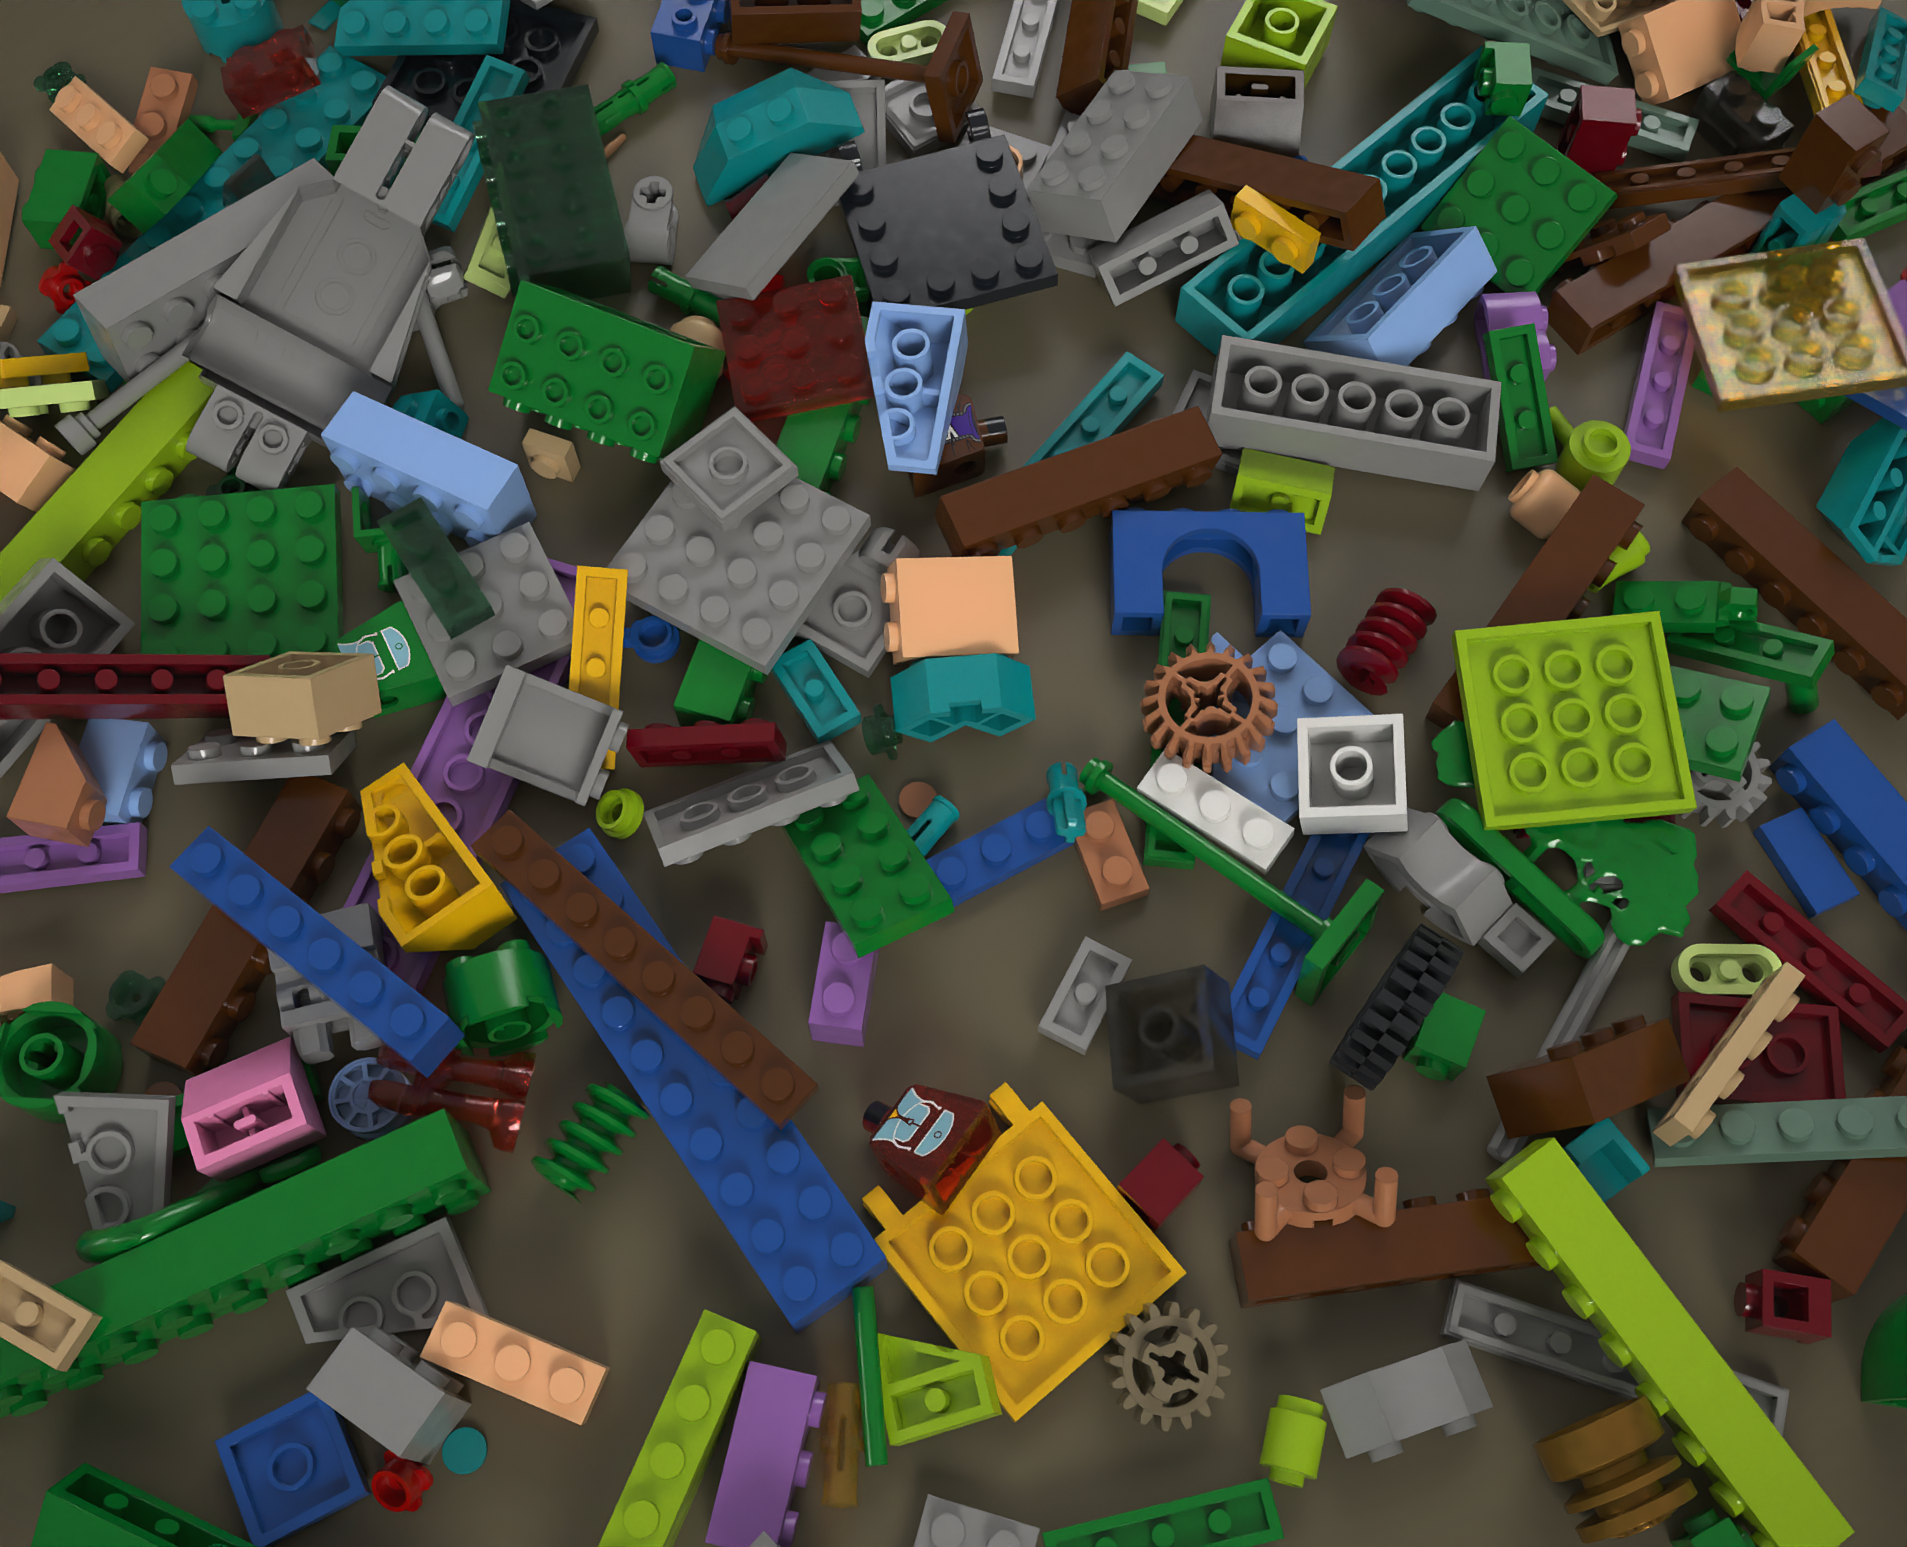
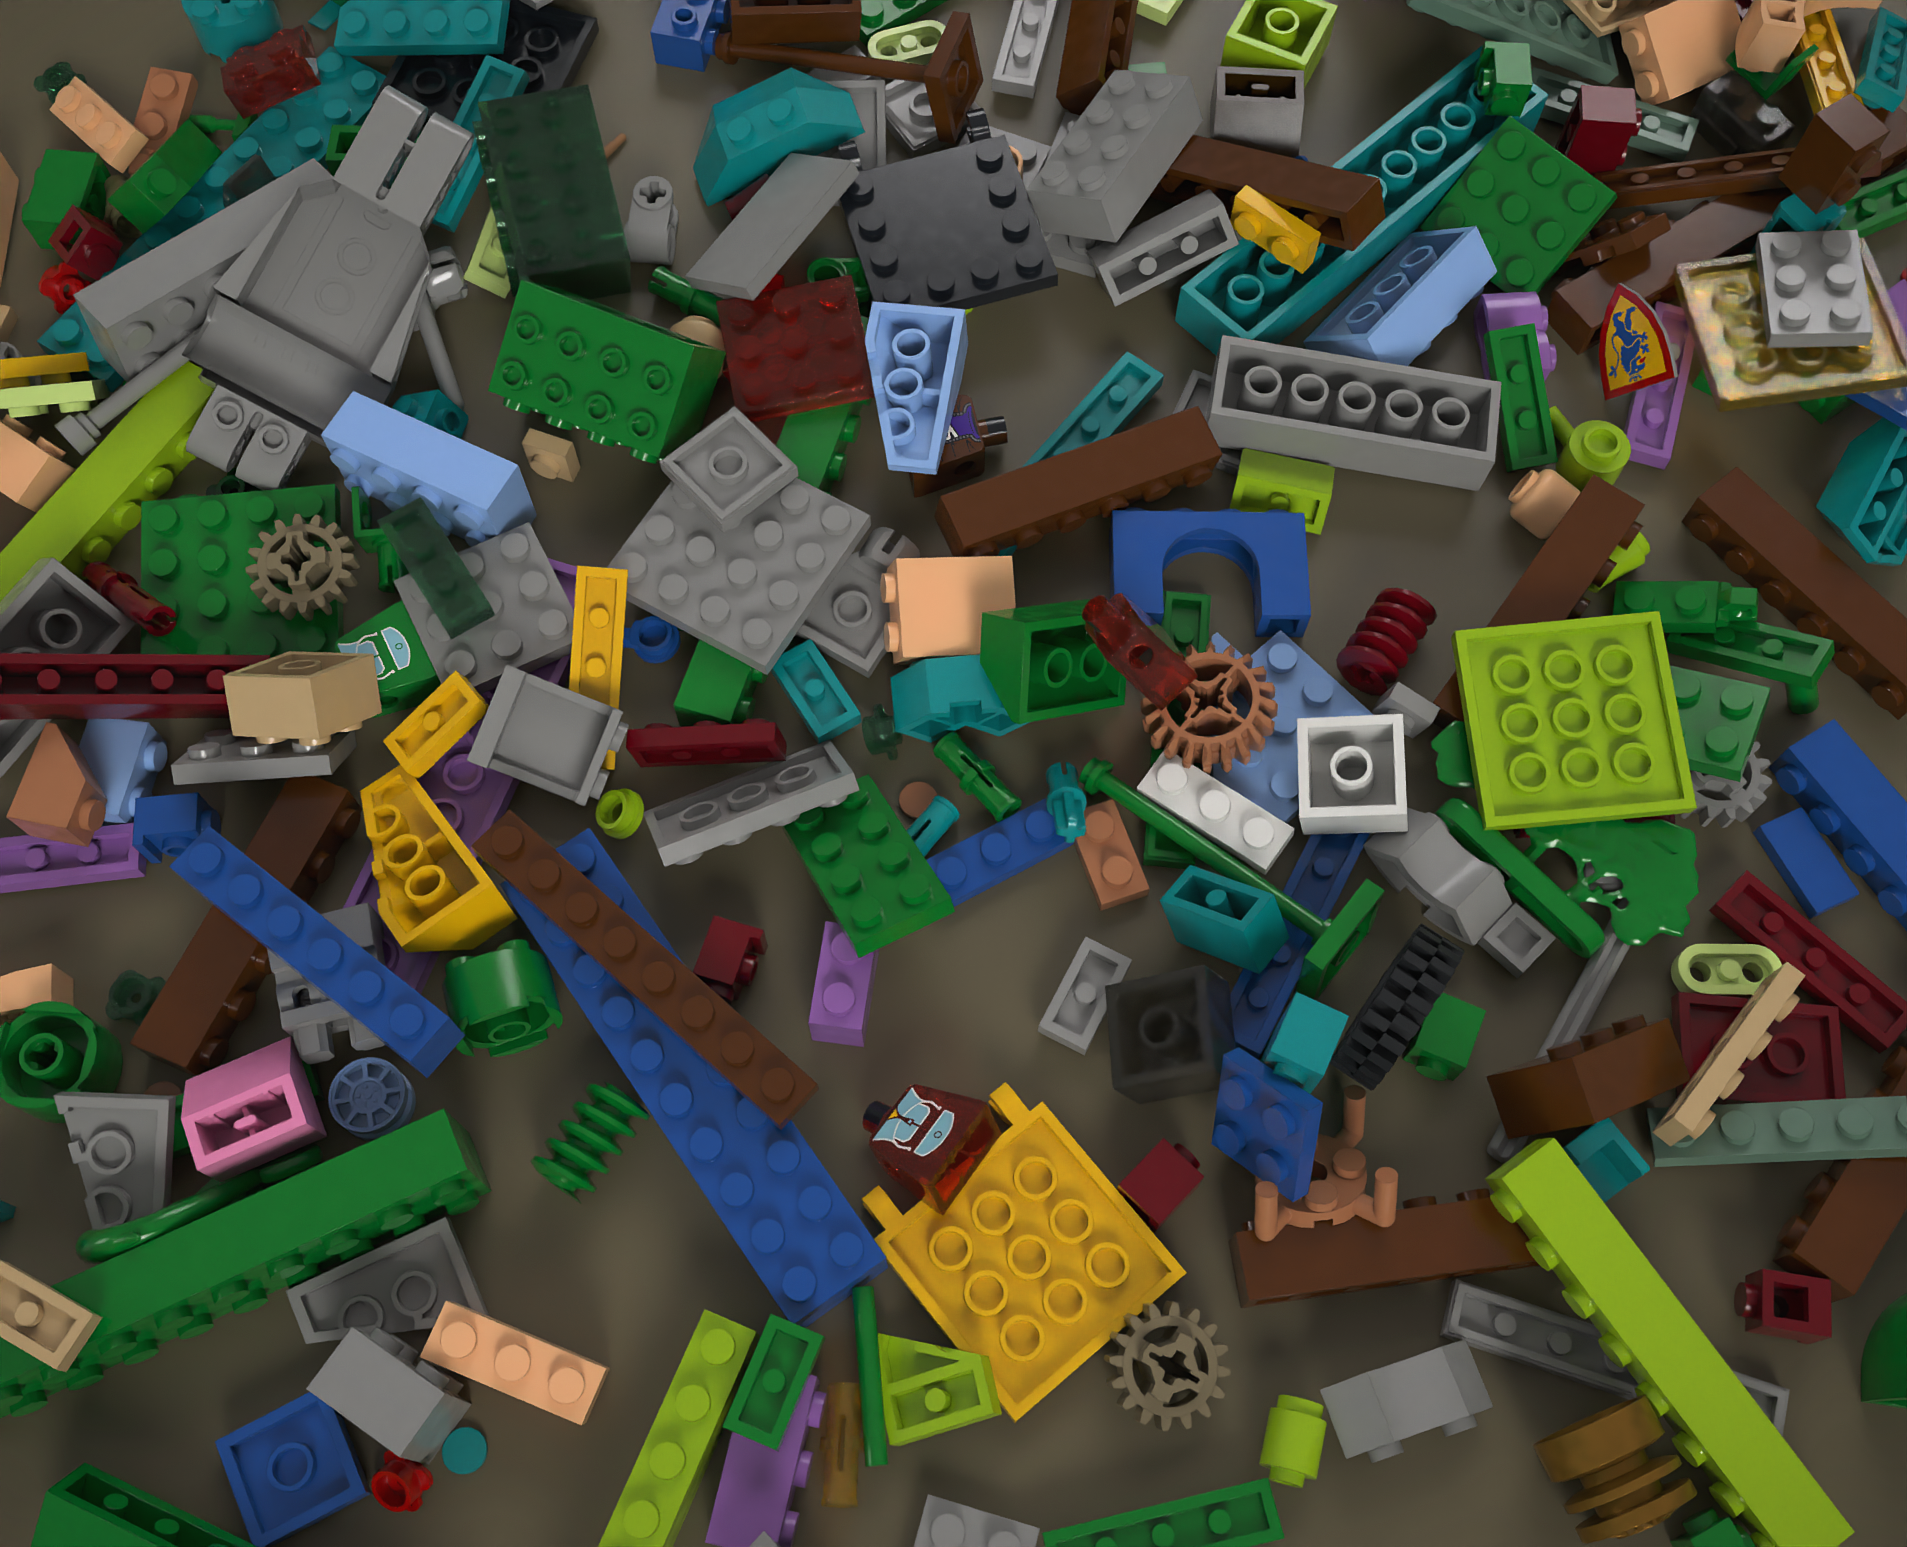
(134, 602): none -> dark red pin
(170, 824): none -> blue brick
(286, 556): none -> dark tan gear
(427, 1095): clear red piece -> none
(436, 725): none -> yellow plate
(634, 97): green pin -> none
(774, 1382): none -> green plate
(977, 776): none -> green pin
(1047, 662): none -> green slope
(1124, 634): none -> clear red torso
(1225, 918): none -> teal brick
(1266, 1123): none -> blue plate
(1304, 1041): none -> teal brick
(1416, 710): none -> light grey plate
(1633, 346): none -> shield
(1813, 289): none -> light grey plate

